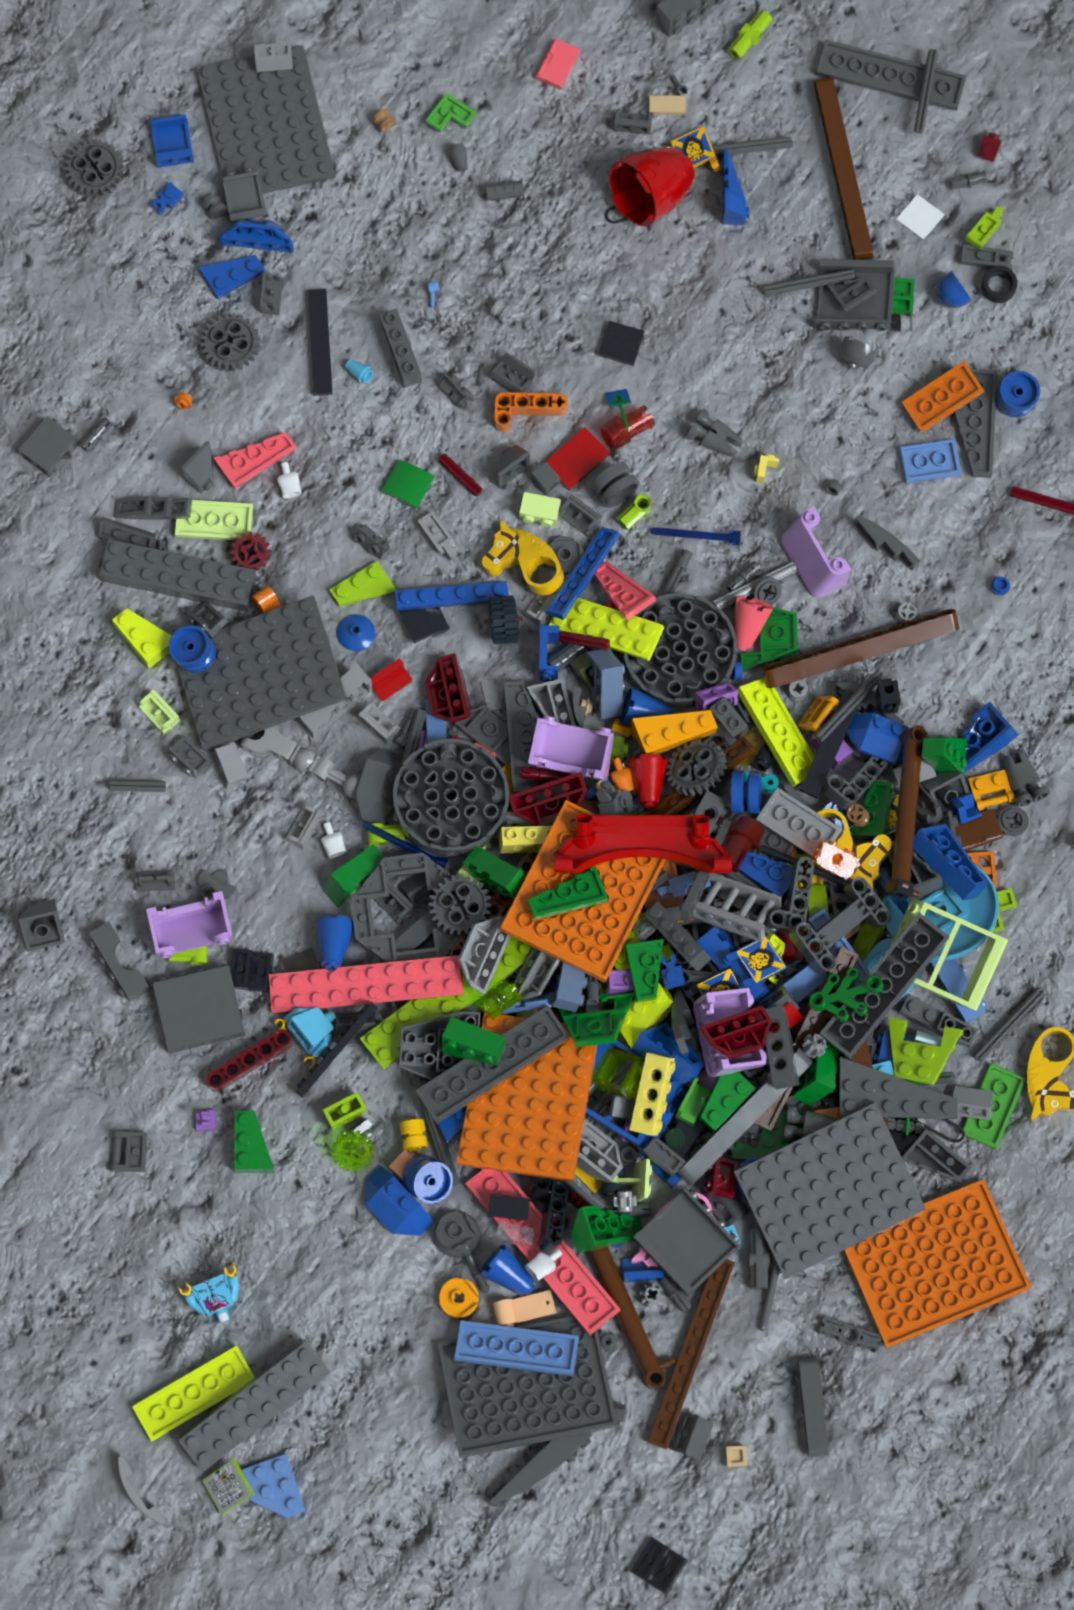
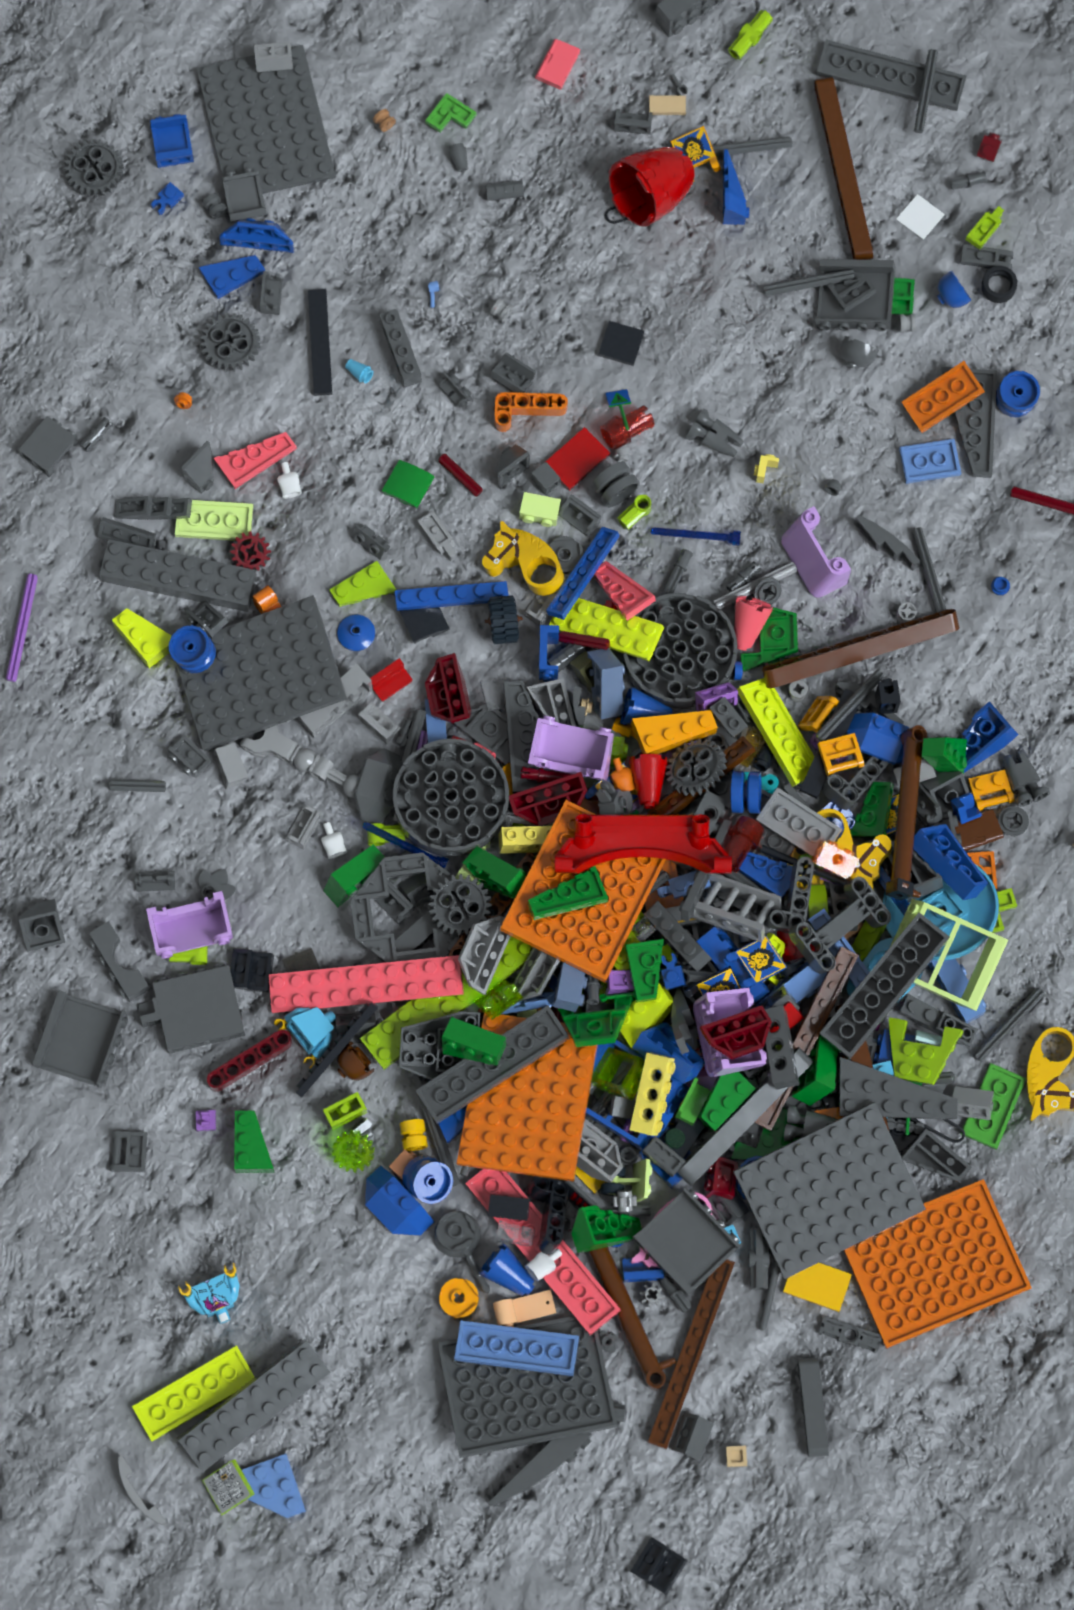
(21, 628): none -> medium lavender axle
(80, 1040): none -> dark grey panel
(149, 1013): none -> dark grey panel
(159, 712): yellowish green hinge -> none
(333, 939): blue cone -> none
(353, 1063): none -> reddish brown cylinder
(814, 1045): light grey gear -> none
(819, 1285): none -> yellow tile
(839, 748): none -> light orange plate
(843, 993): green plant -> none
(854, 812): medium nougat wheel -> none
(928, 569): none -> dark grey axle

